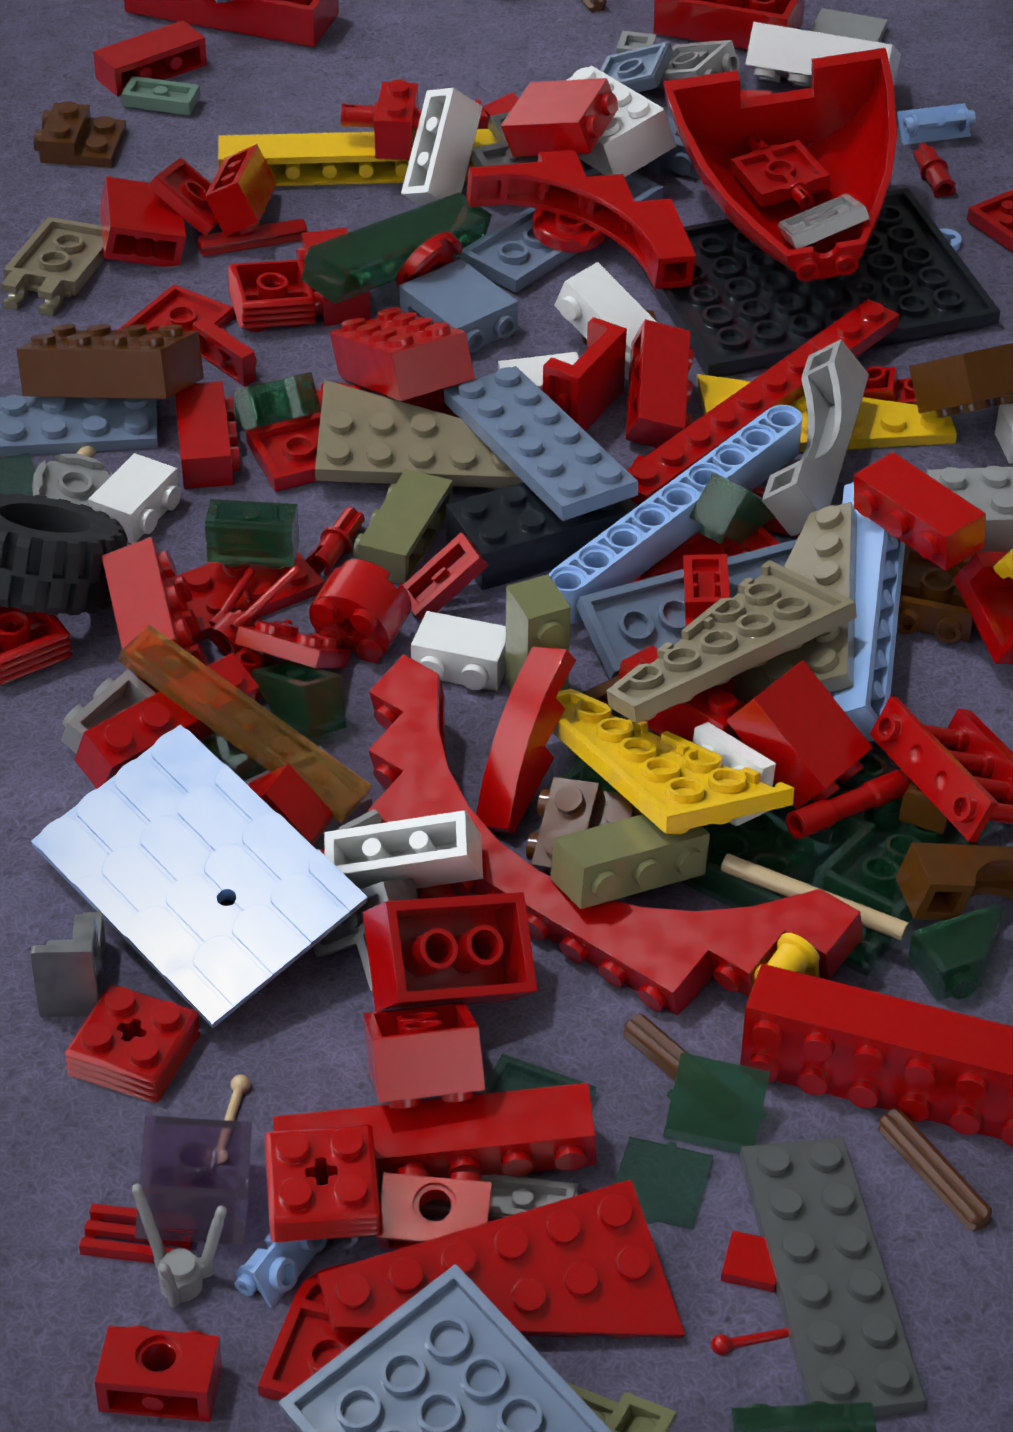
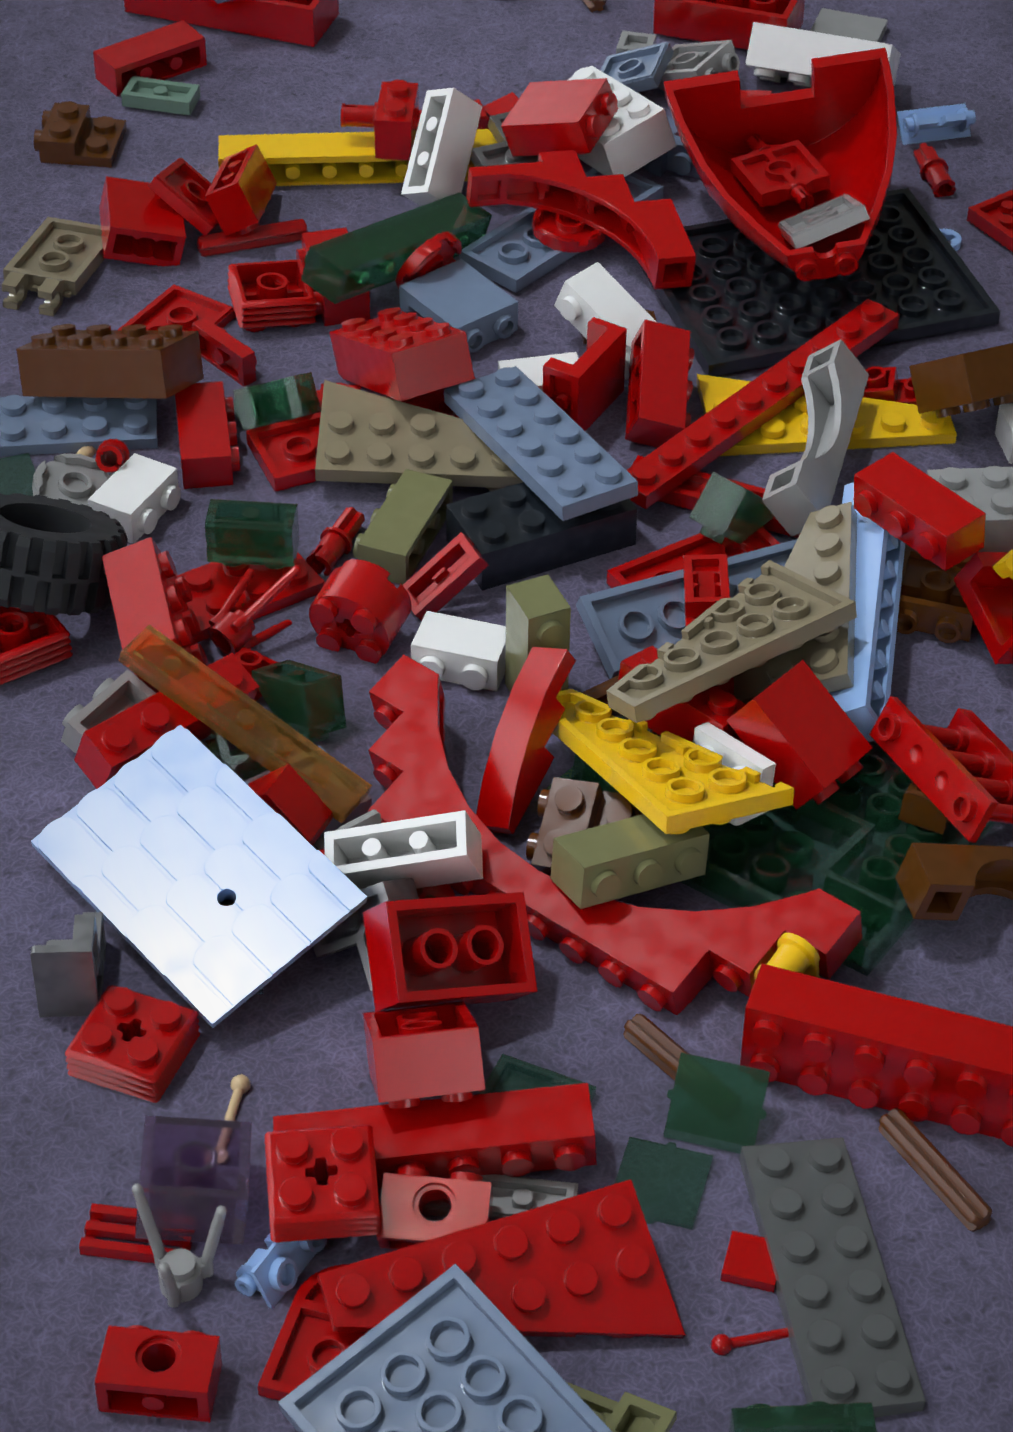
(112, 455): none -> red axle
(287, 643): red plate -> none
(663, 519): light blue beam -> none
(790, 887): tan bar -> none
(826, 813): red piece -> none
(955, 952): clear green slope -> none

